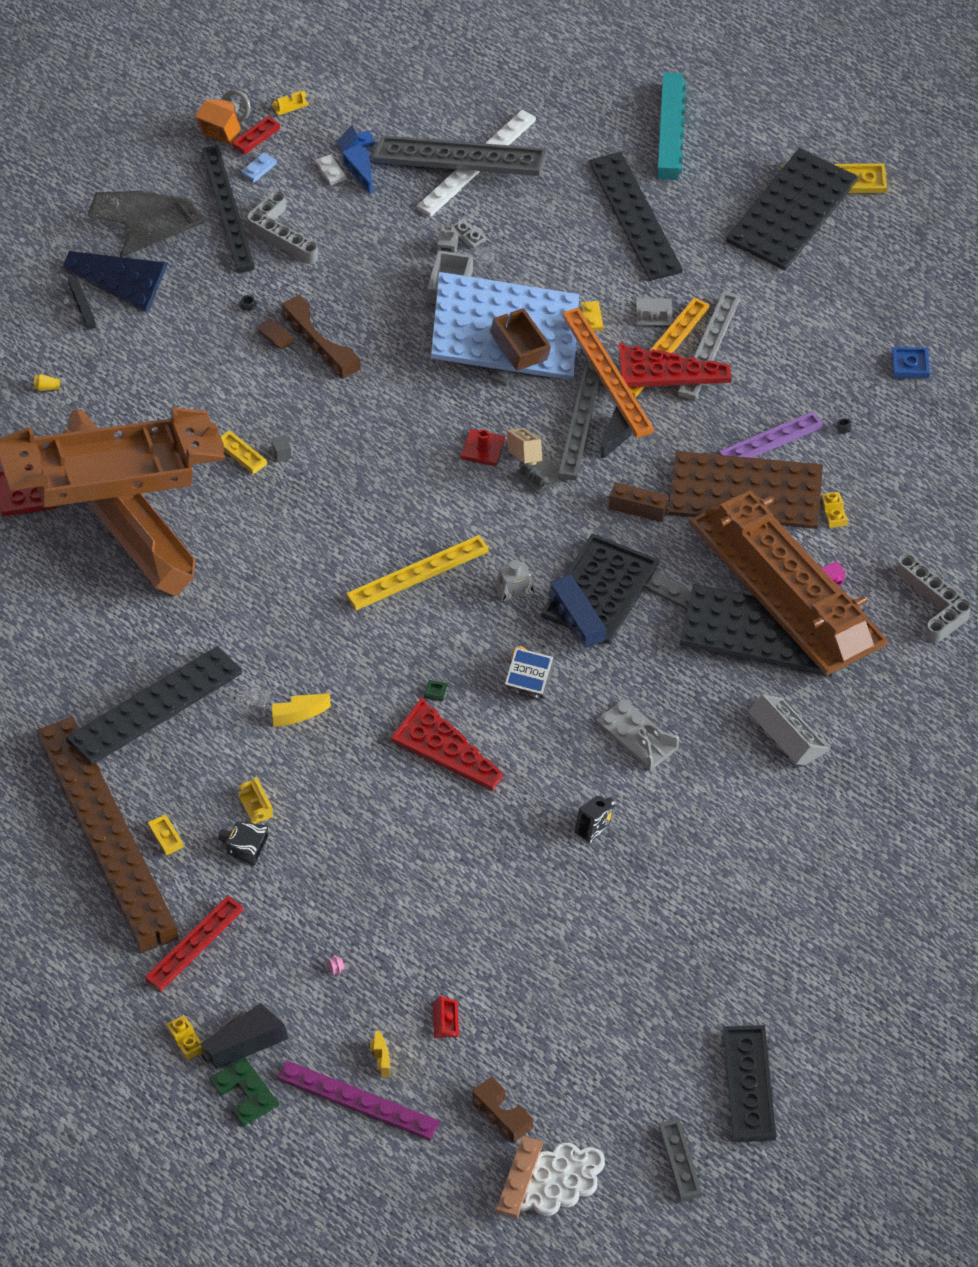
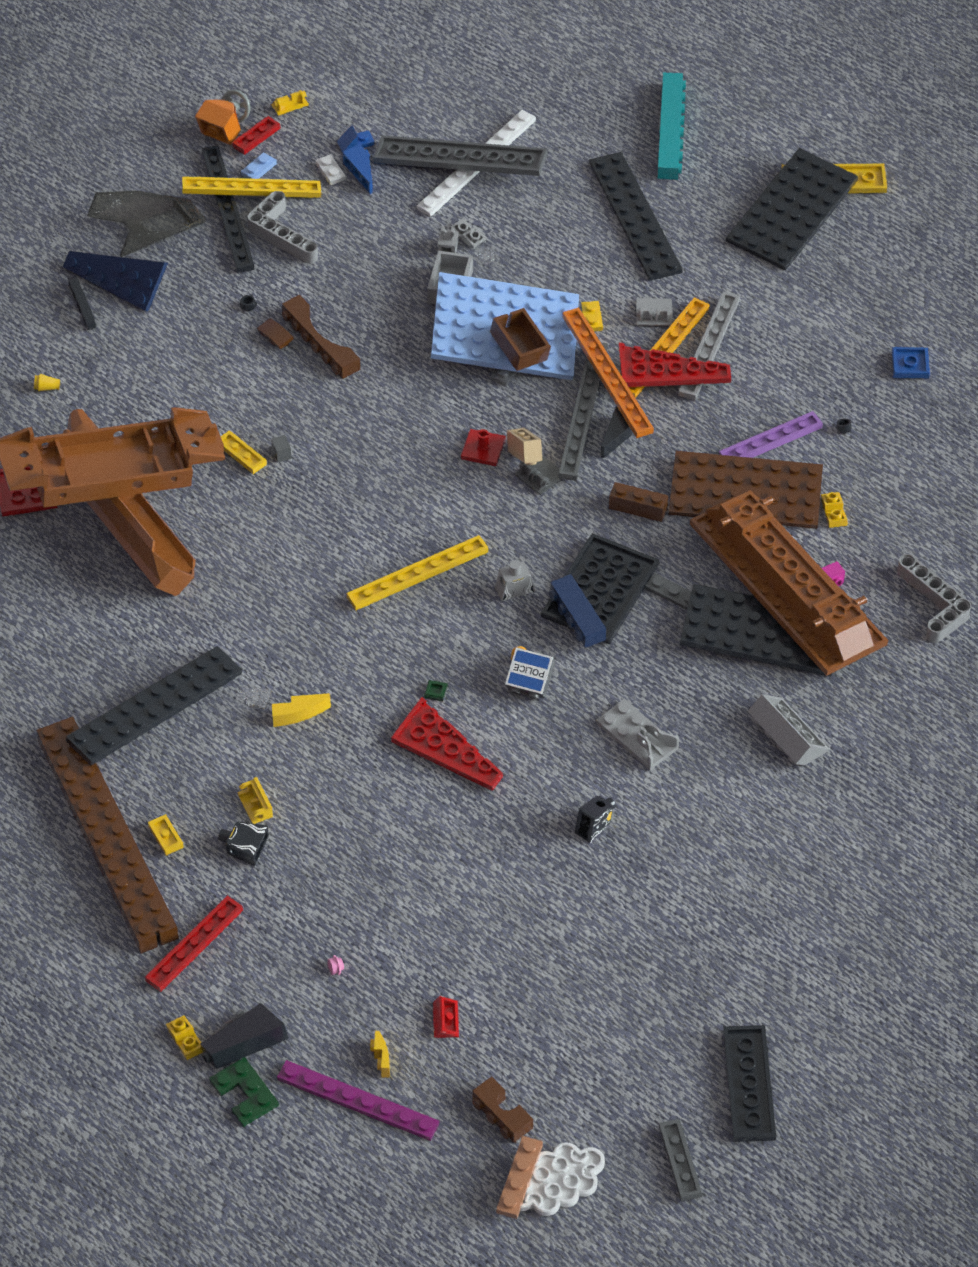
(250, 187): none -> yellow plate

